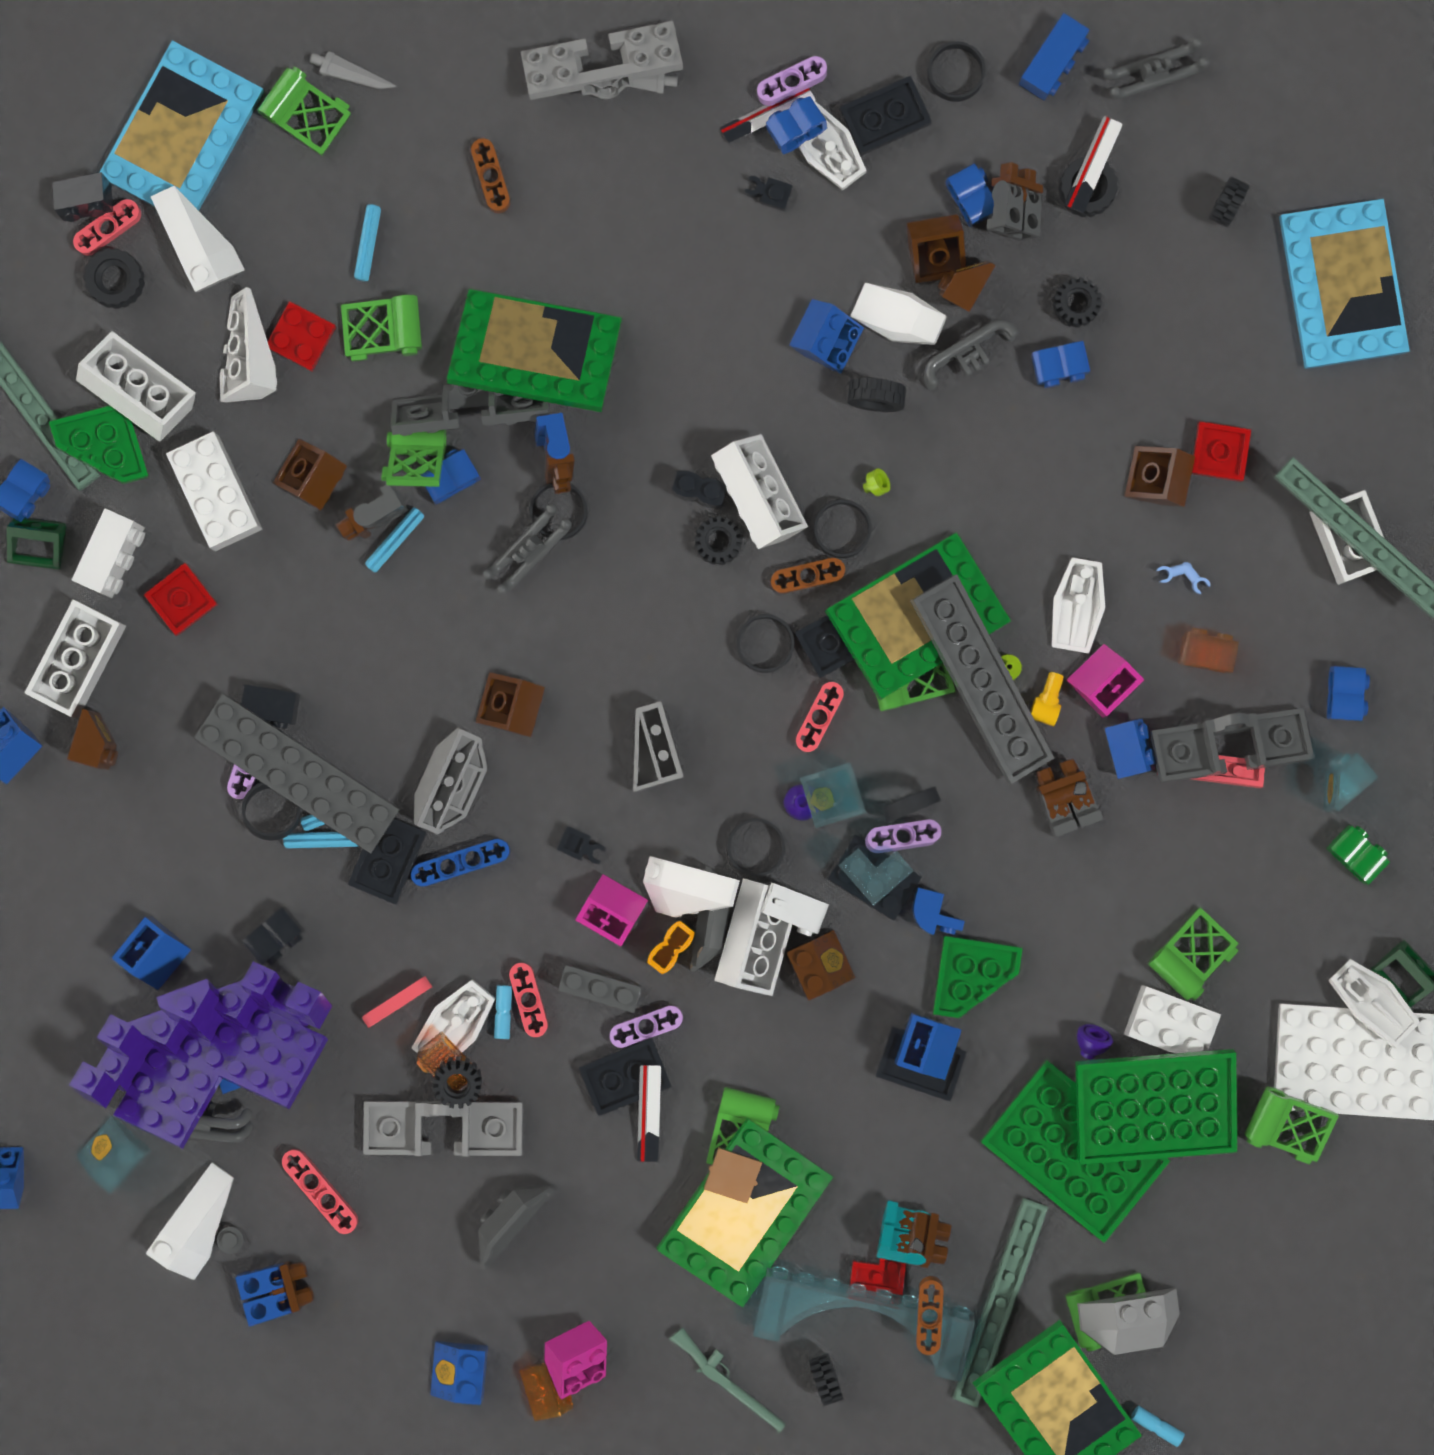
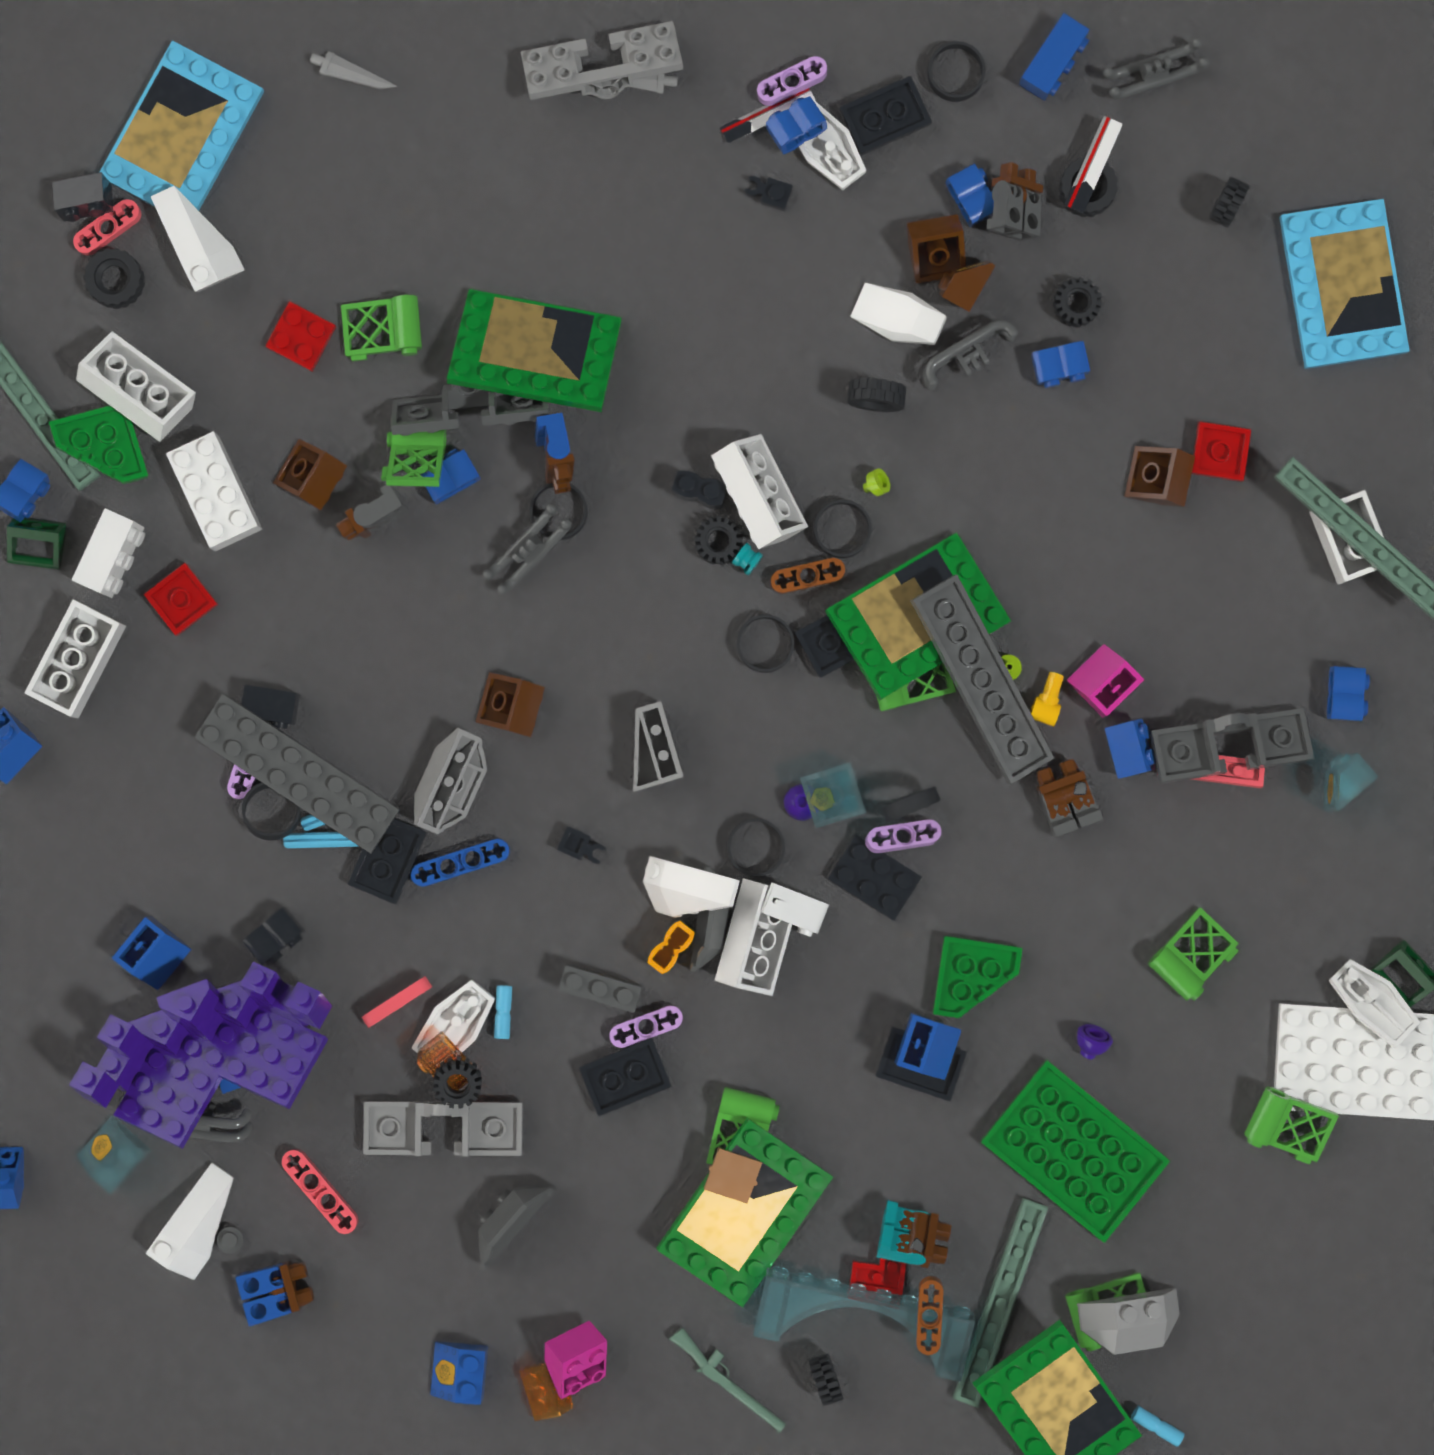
(93, 742): reddish brown slope -> none
(249, 362): white wedge -> none
(286, 98): bright green piece -> none
(367, 242): medium azure axle -> none
(394, 539): medium azure axle -> none
(489, 196): dark orange beam -> none
(518, 995): coral beam -> none
(611, 910): dark pink slope -> none
(649, 1113): sticker -> none
(747, 559): none -> teal wheel
(820, 965): reddish brown slope -> none
(821, 696): coral beam -> none
(826, 335): blue slope -> none
(872, 880): clear light blue brick -> none
(926, 913): blue brick -> none
(1078, 606): white piece -> none
(1156, 1106): green plate -> none
(1171, 1022): white brick -> none
(1187, 569): light blue arm -> none
(1208, 651): clear orange brick -> none
(1359, 854): green brick -> none

